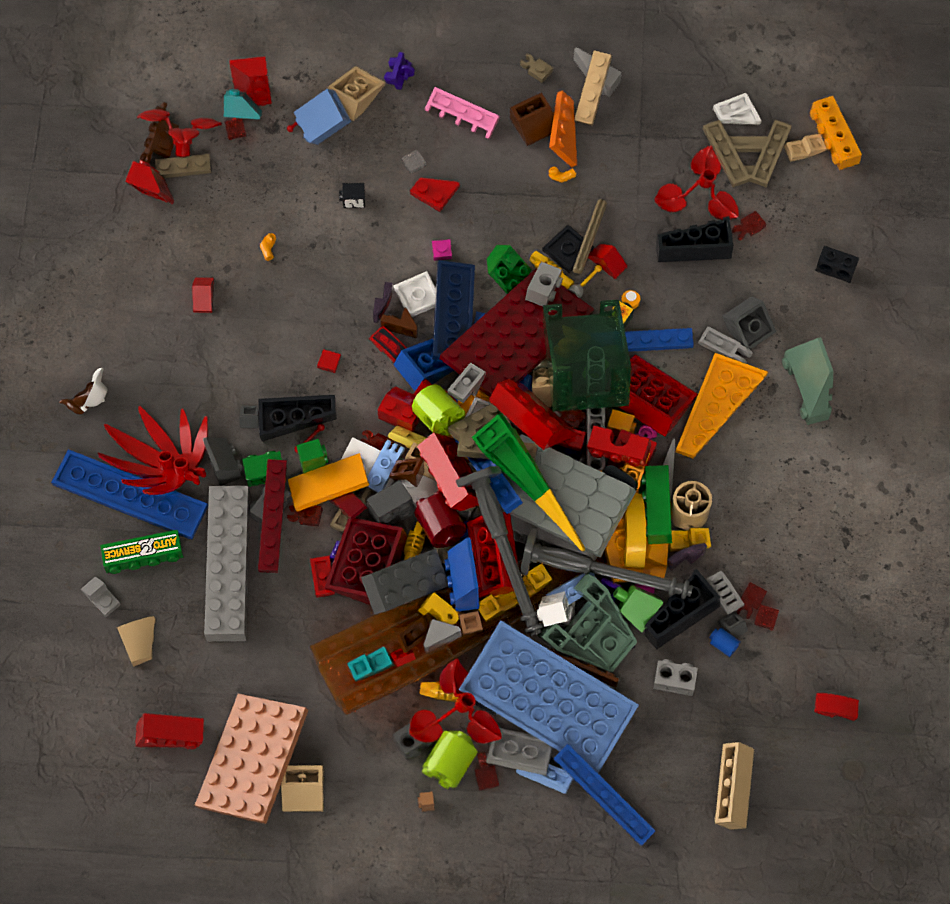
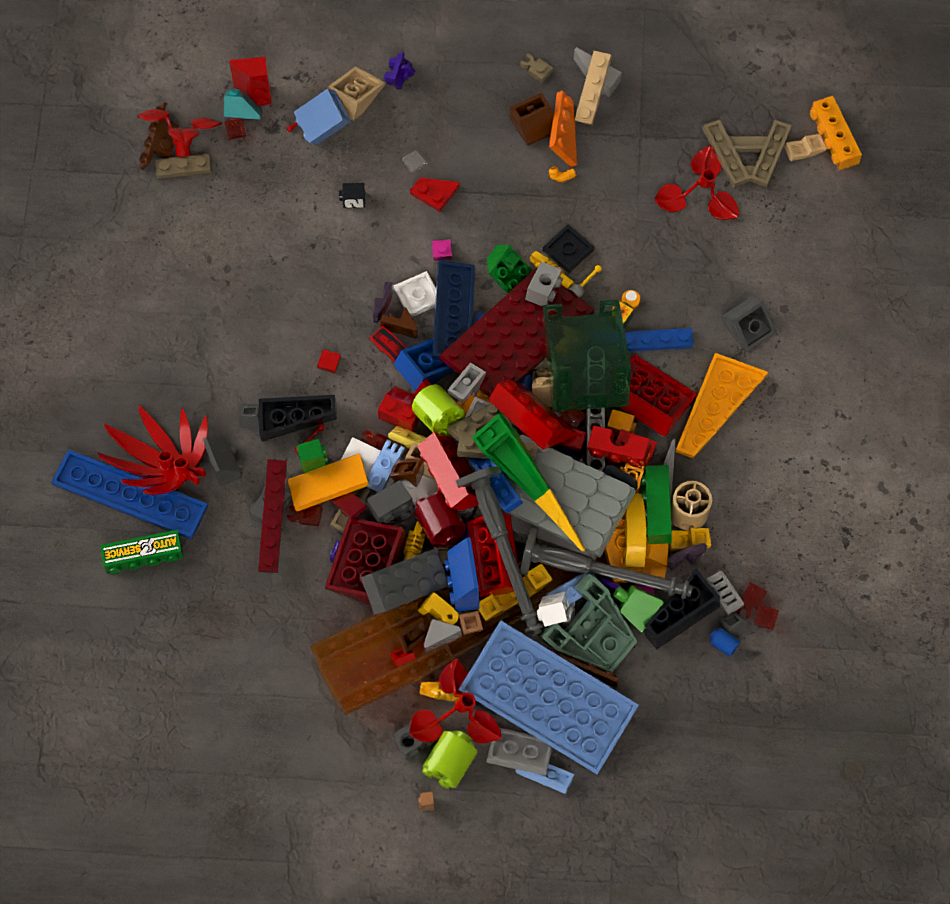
(90, 396): hair -> none
(100, 596): light grey slope -> none
(138, 639): tan slope -> none
(148, 181): red slope -> none
(169, 731): red wedge -> none
(203, 294): red slope -> none
(227, 564): light grey brick -> none
(251, 758): plate -> none
(256, 467): green brick -> none
(266, 246): light orange arm -> none
(303, 789): tan slope -> none
(320, 570): red plate -> none
(370, 664): teal slope -> none
(463, 111): bright pink hinge -> none
(486, 775): clear red plate -> none
(589, 236): dark tan axle -> none
(604, 794): blue plate -> none
(609, 259): red slope -> none
(648, 431): dark pink plate -> none
(675, 683): light grey brick -> none
(696, 243): black wedge -> none
(723, 345): light grey hinge -> none
(734, 786): tan brick -> none
(737, 111): white wing -> none
(750, 224): clear red plate -> none
(814, 378): sand green wedge -> none
(836, 705): red slope -> none
(837, 264): black brick -> none

